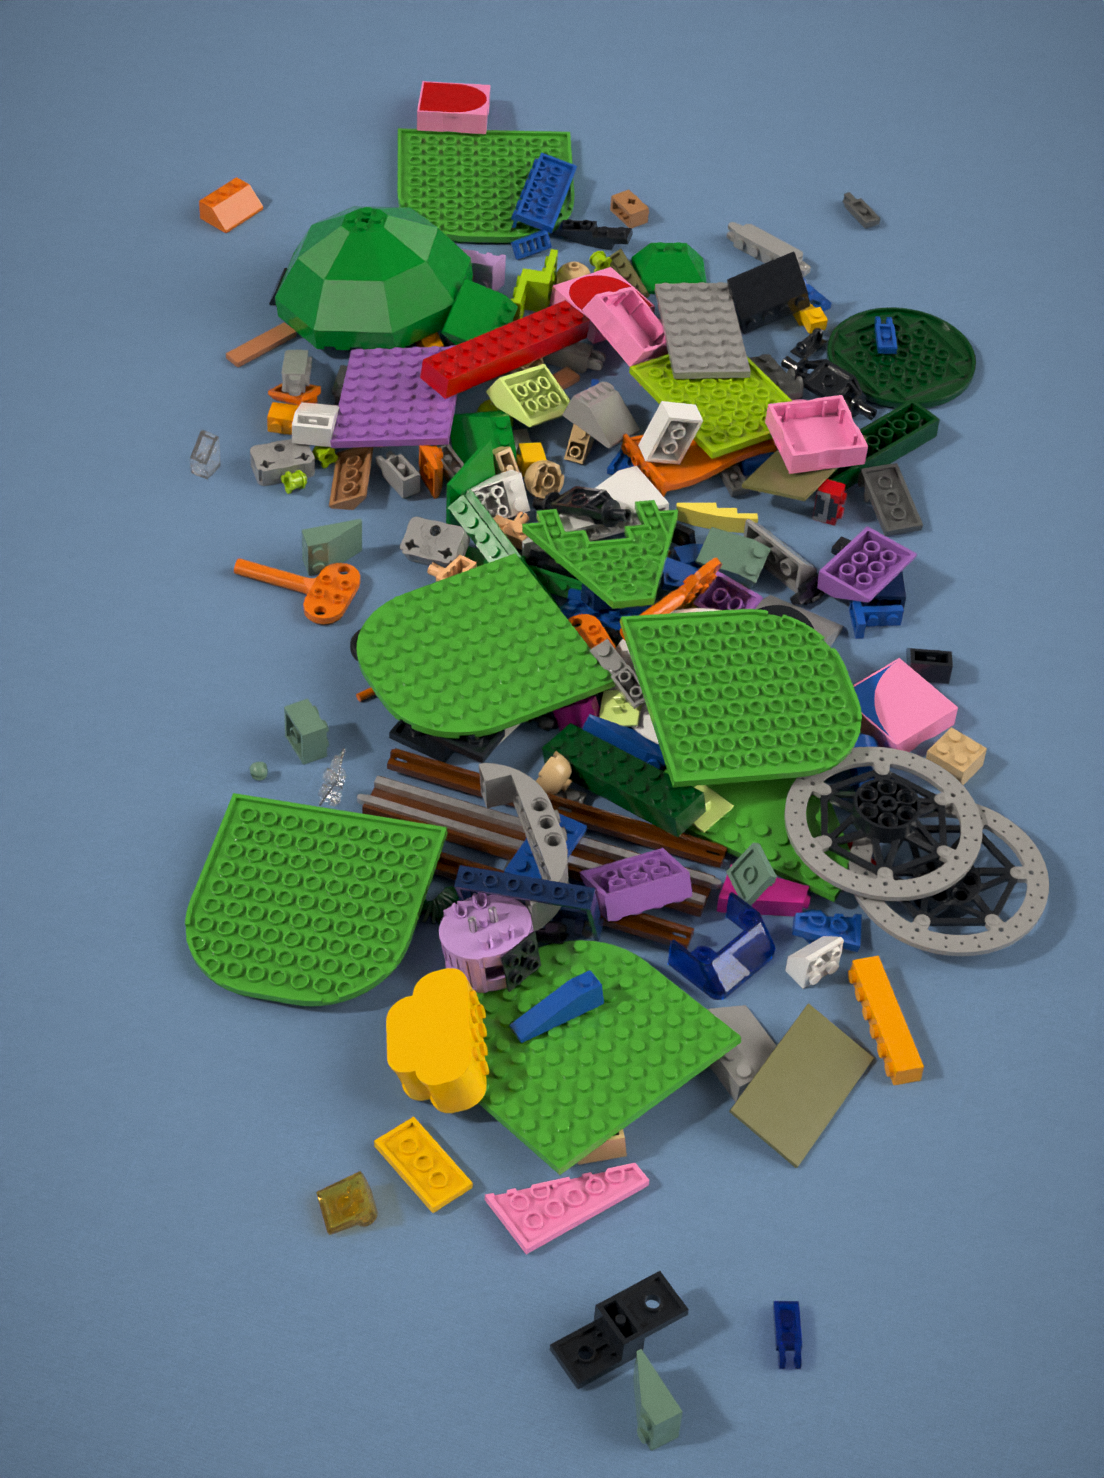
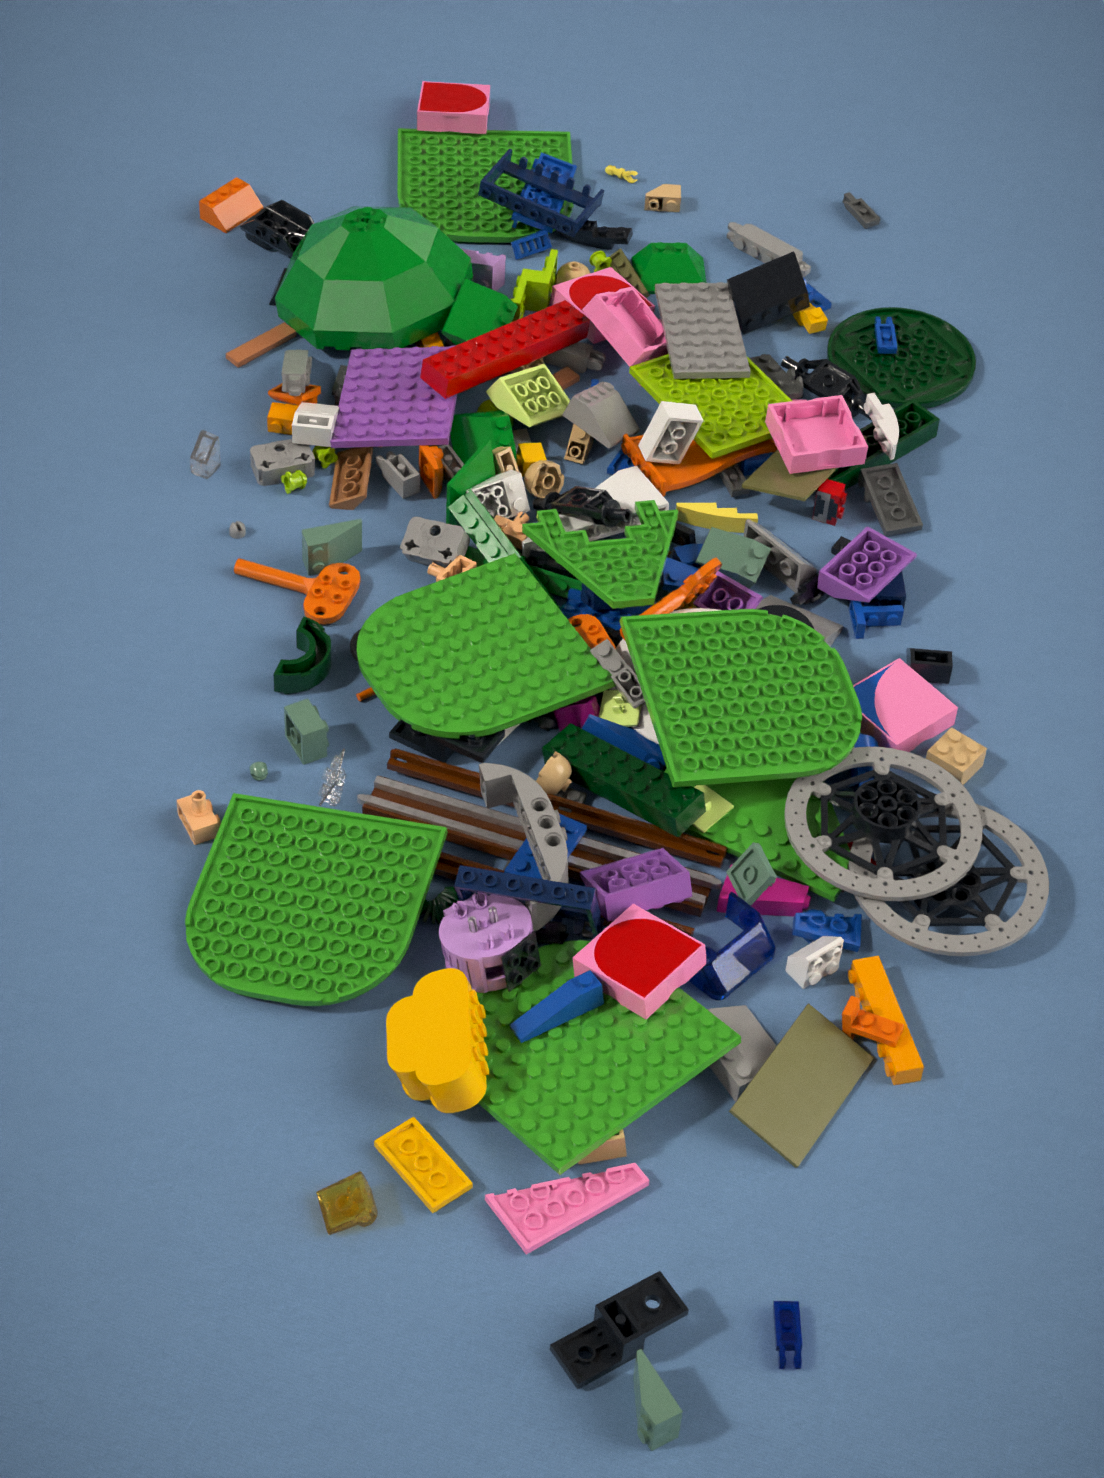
(198, 817): none -> light nougat brick
(233, 530): none -> light grey hinge
(278, 227): none -> black slope
(309, 669): none -> dark green brick
(551, 185): none -> dark blue window
(621, 173): none -> light yellow piece
(629, 209): medium nougat brick -> none
(641, 960): none -> red tile
(664, 198): none -> tan slope
(810, 344): black hinge -> none
(869, 1024): none -> orange bracket
(885, 424): none -> white slope

